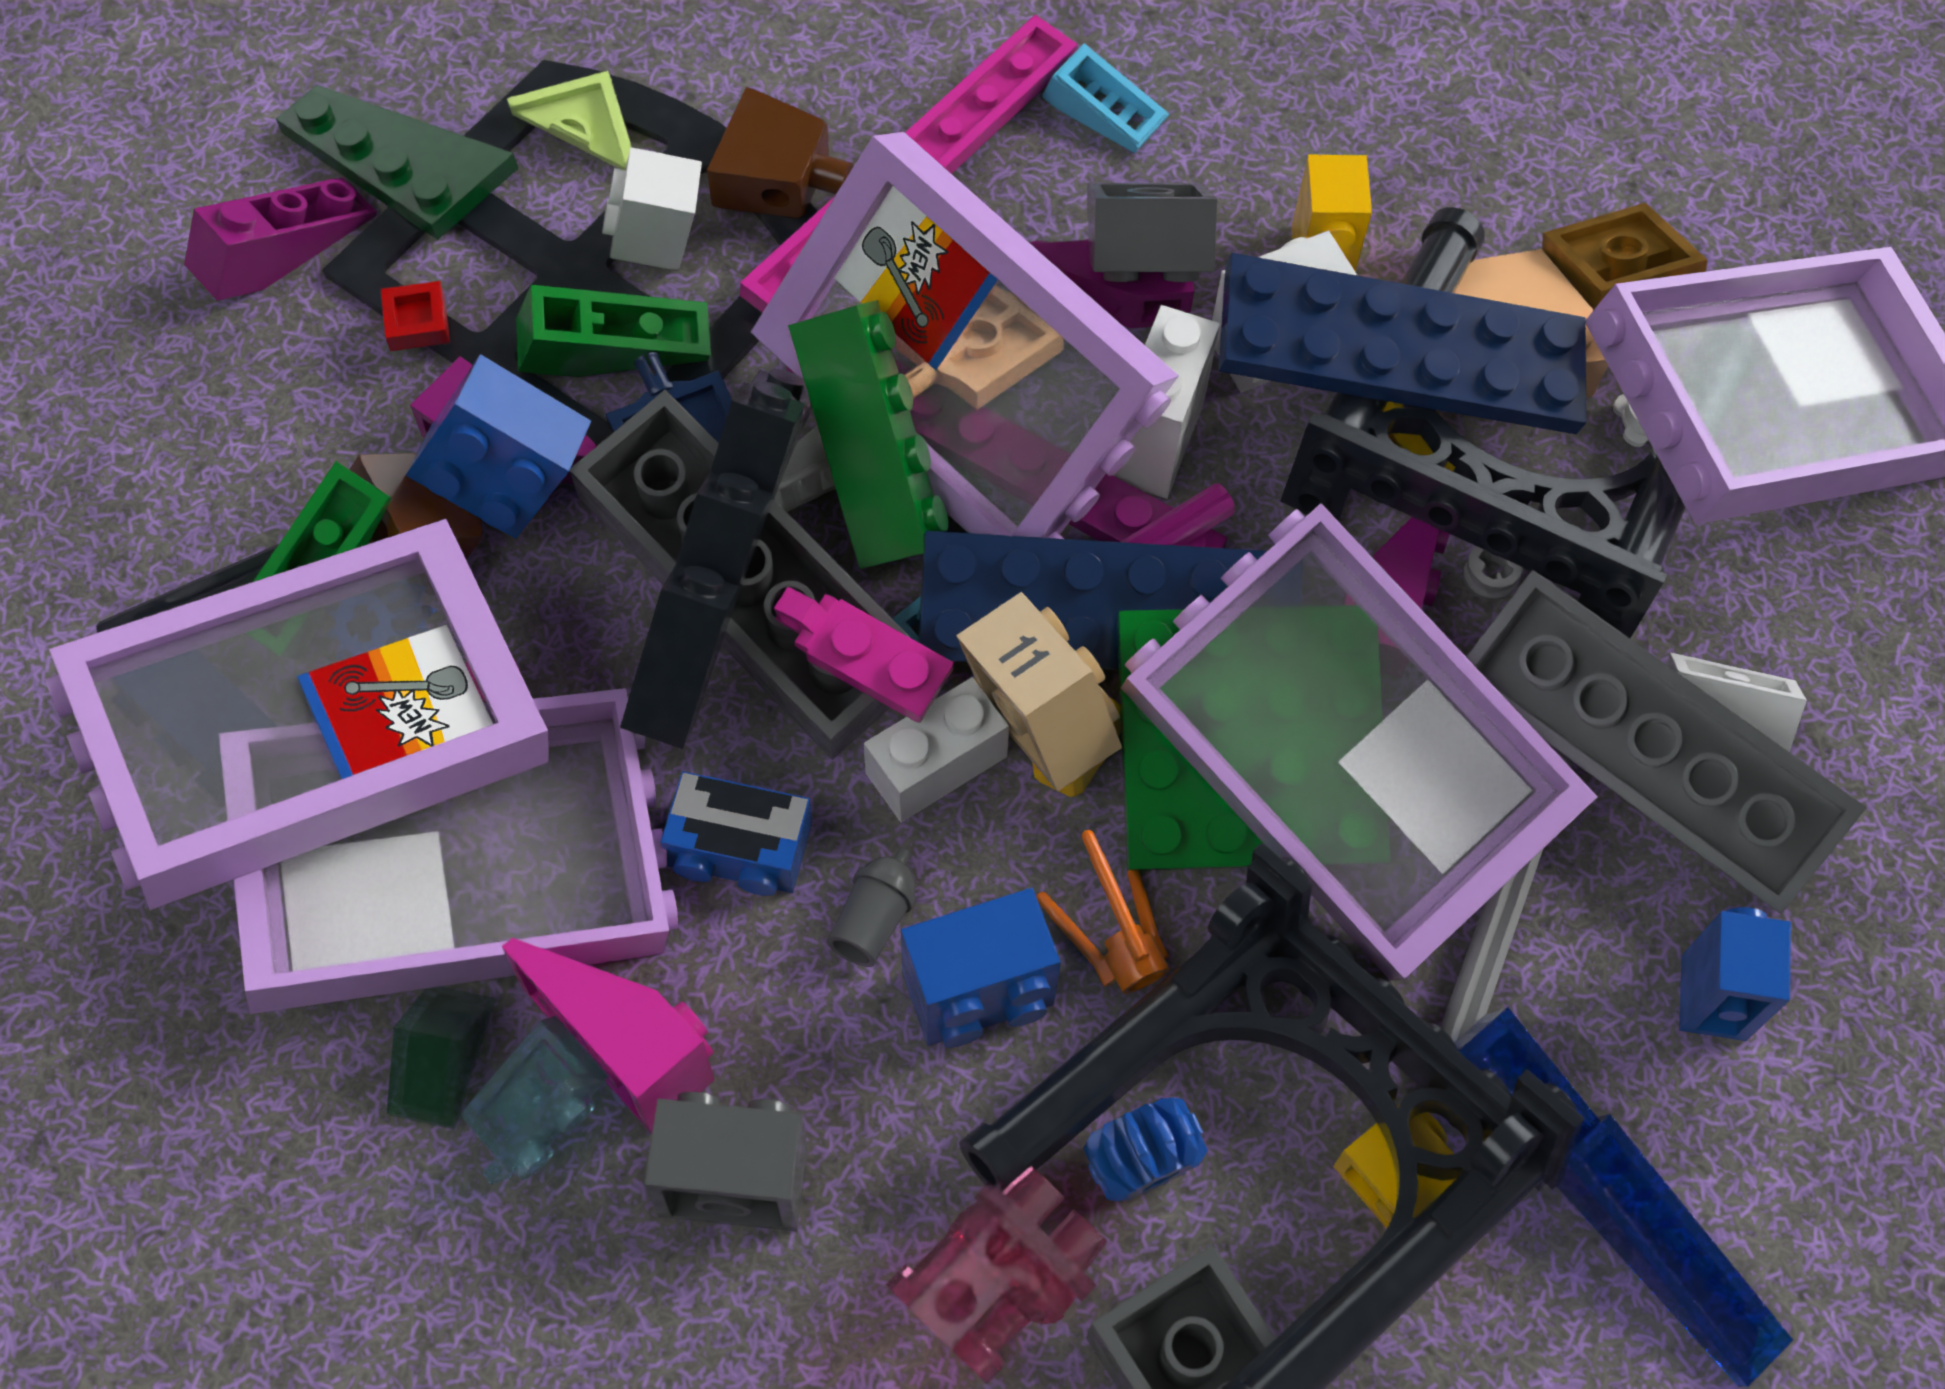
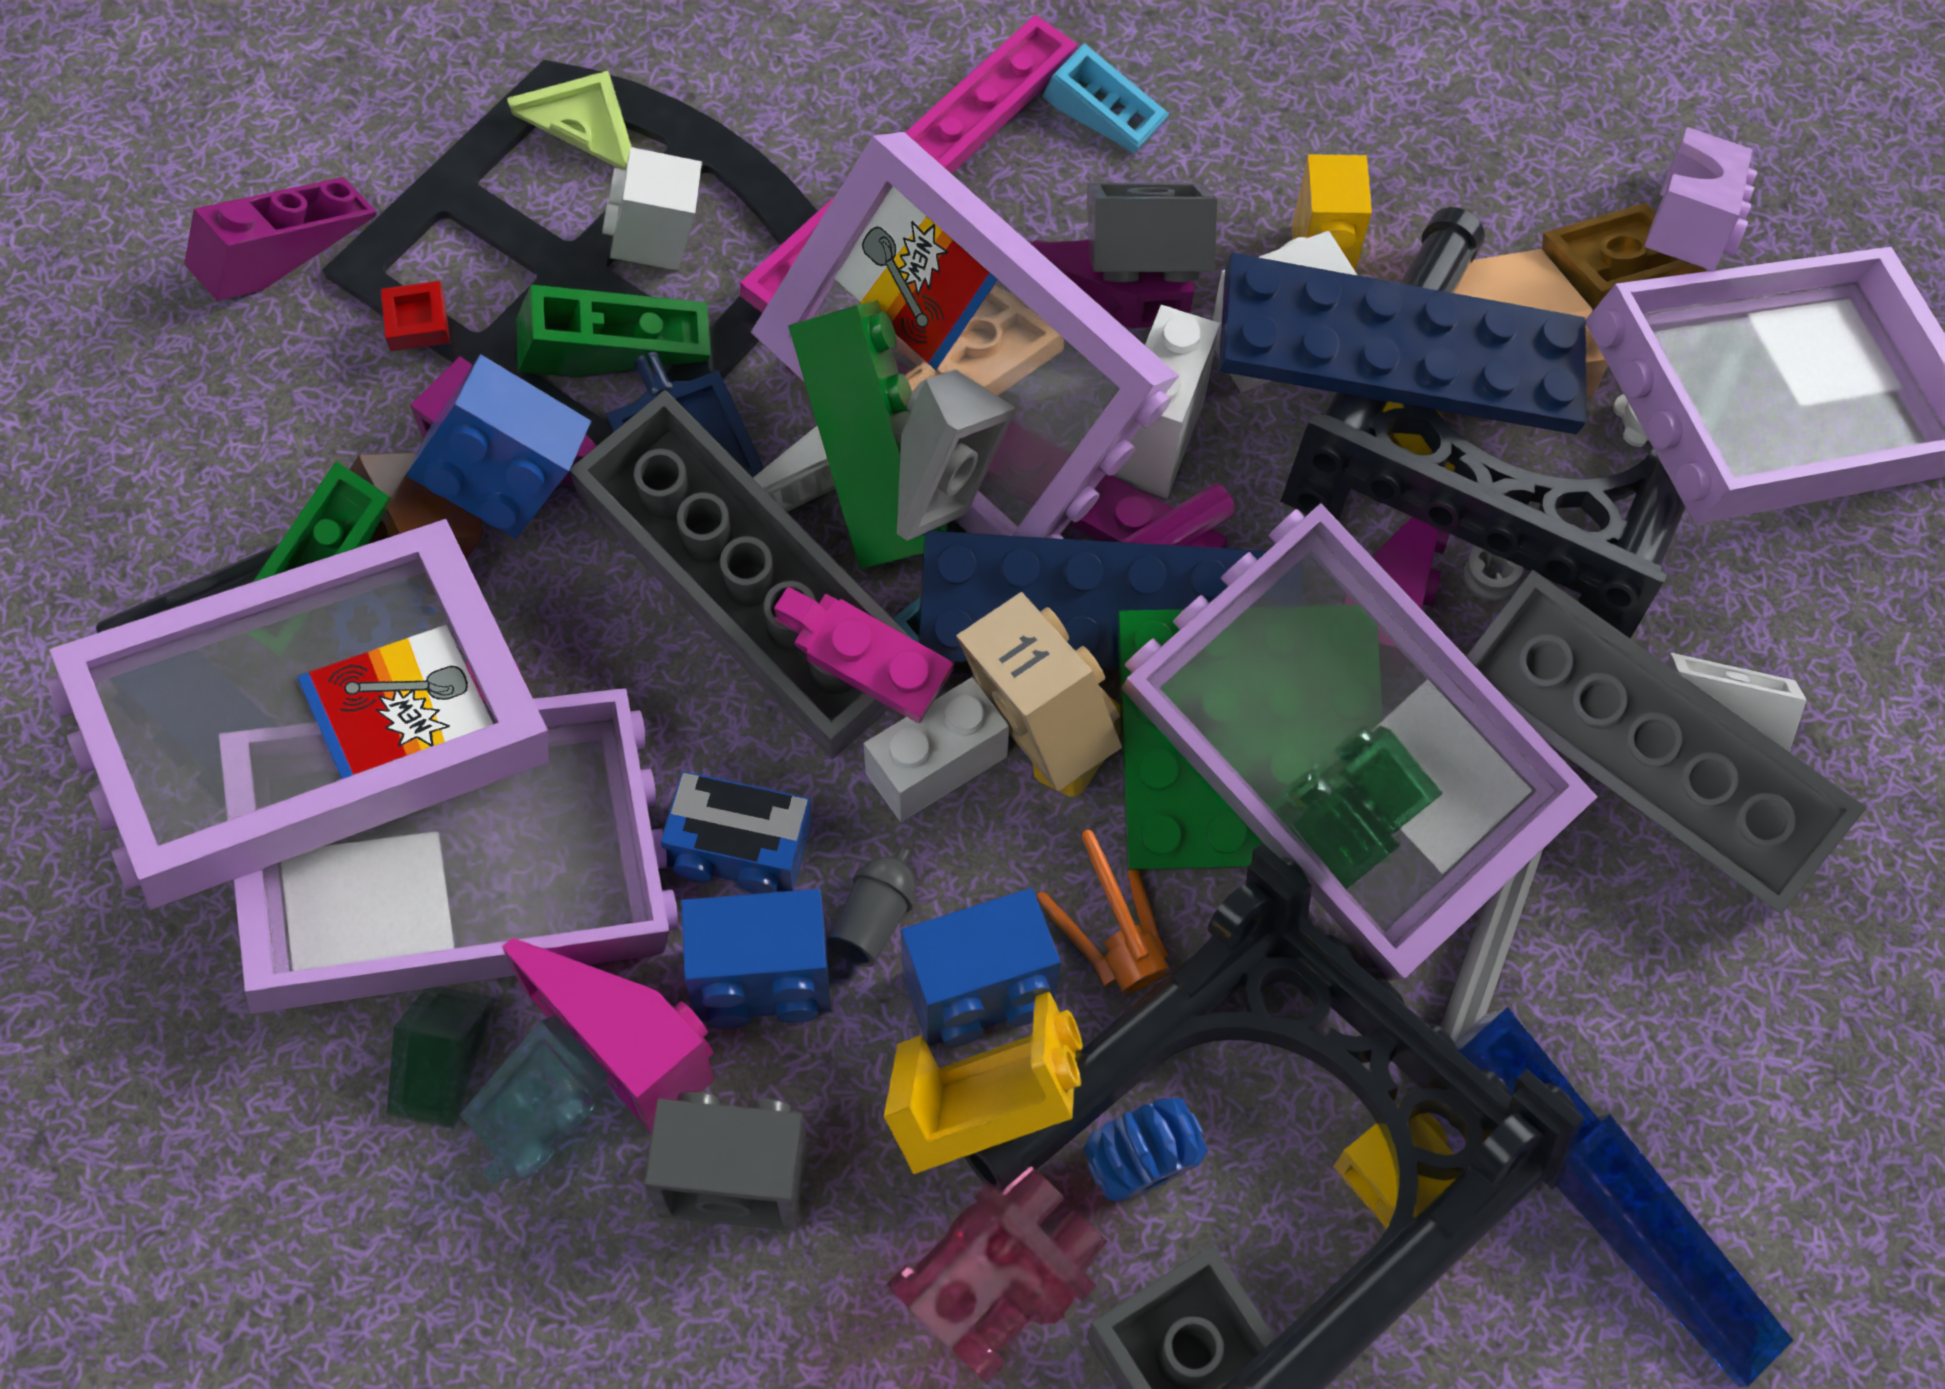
(401, 161): dark green wing -> none
(715, 556): black arch -> none
(756, 957): none -> blue brick
(773, 159): reddish brown torso -> none
(946, 450): none -> light grey slope
(985, 1097): none -> yellow panel
(1358, 803): none -> clear green brick
(1703, 200): none -> lavender arch
(1735, 974): blue brick -> none

